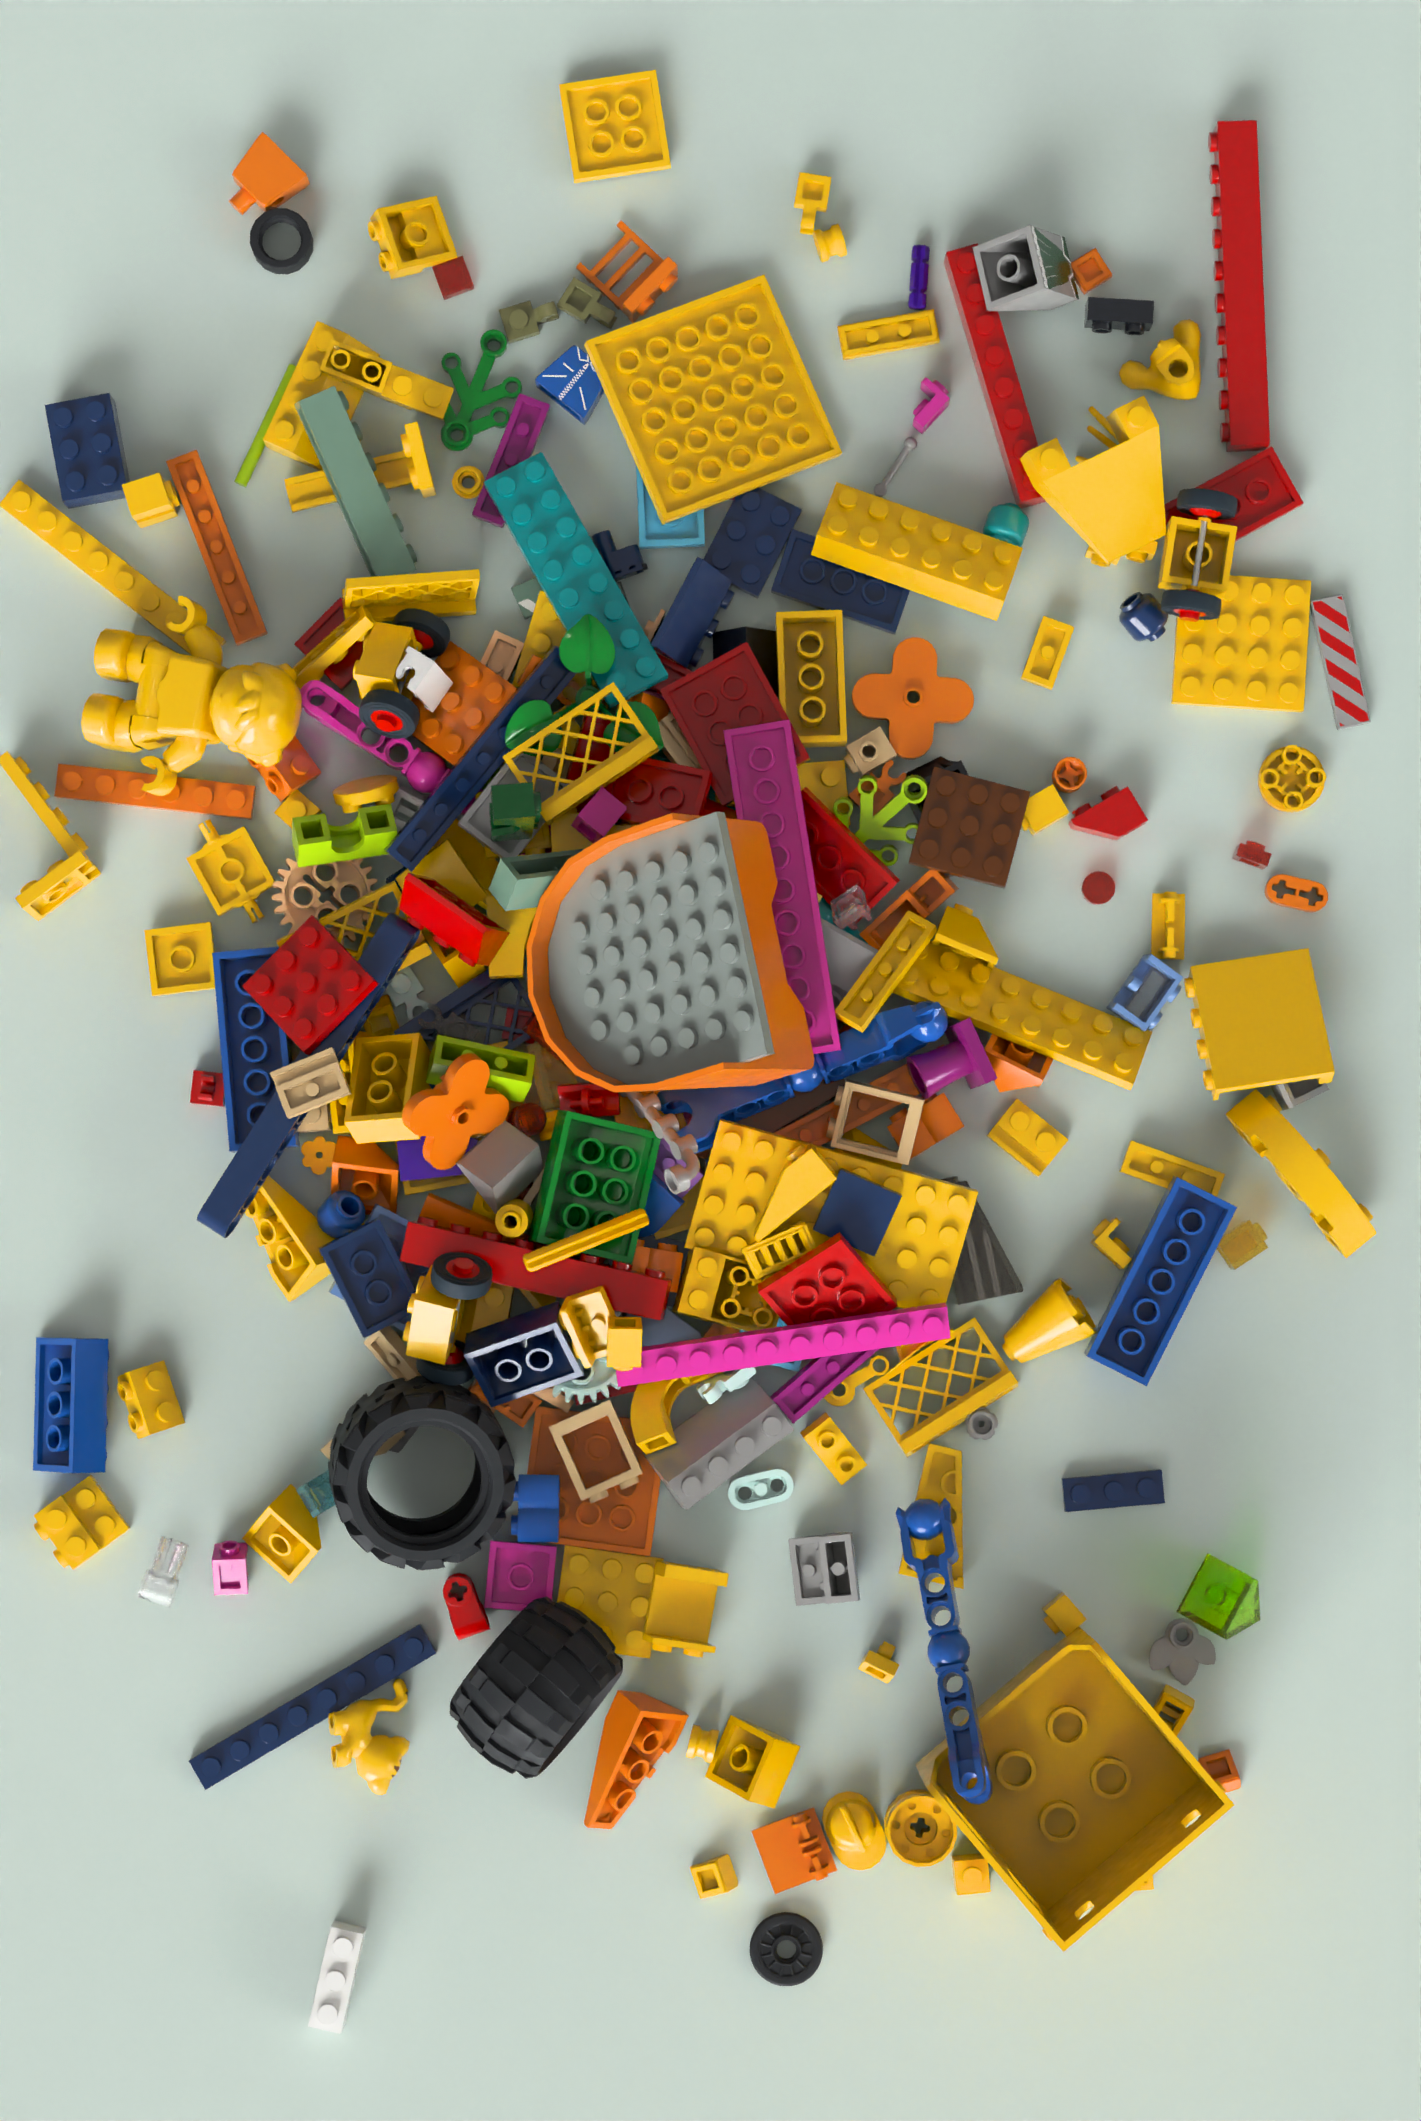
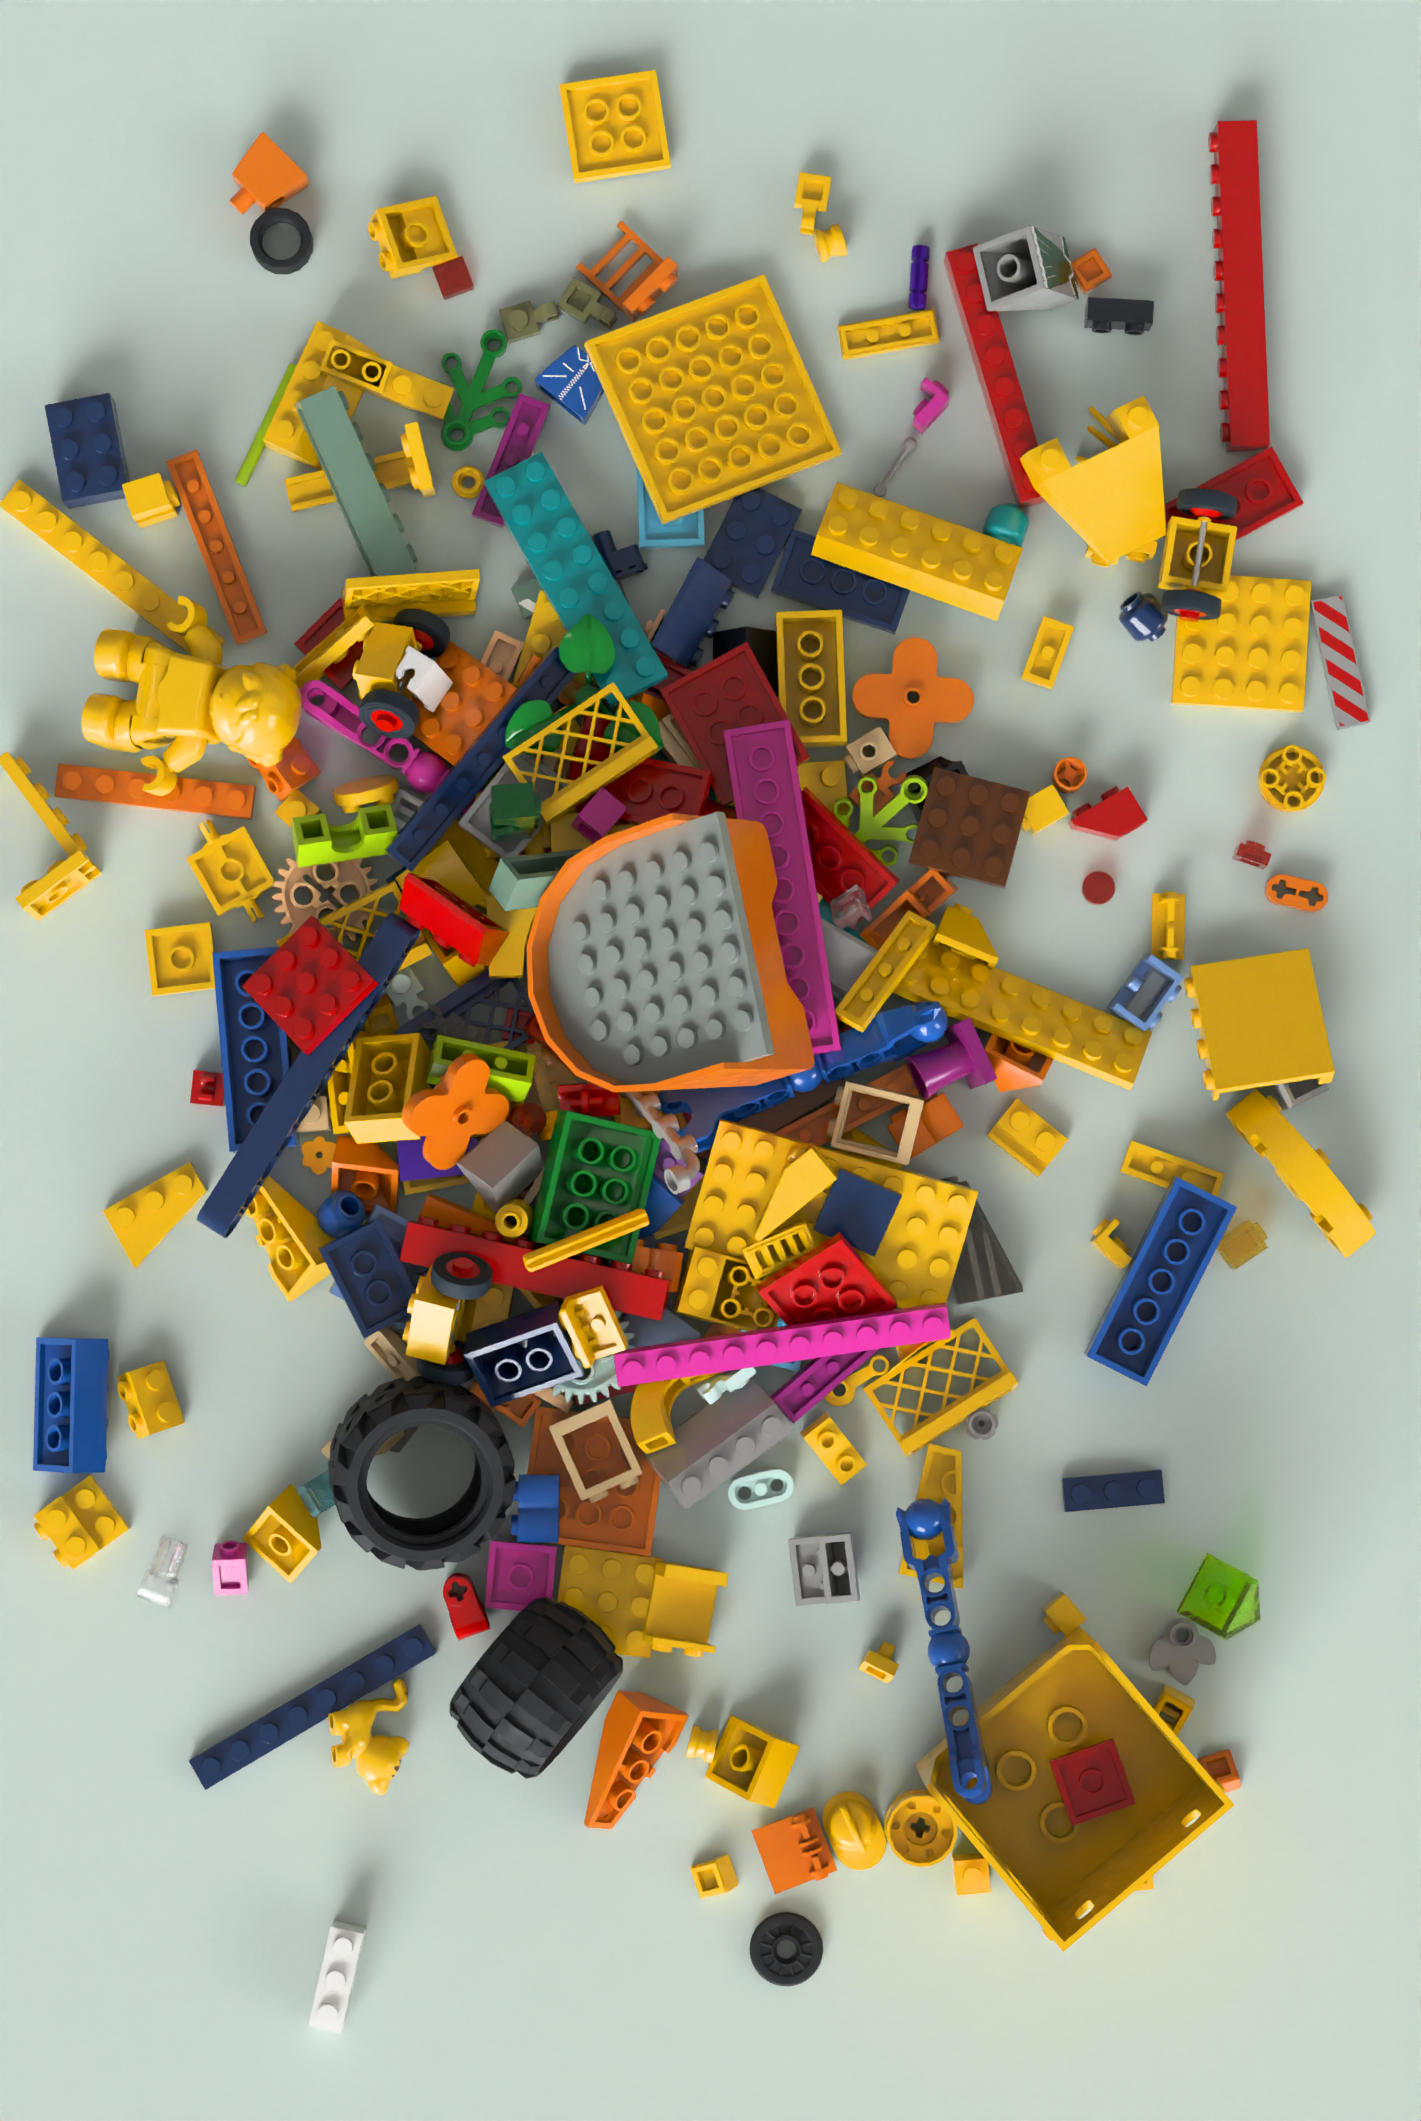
(152, 1212): none -> yellow wing
(310, 1083): tan plate -> none
(624, 1342): yellow brick -> none
(1049, 1324): yellow cone -> none
(1092, 1781): none -> red plate
(1173, 365): yellow head -> none

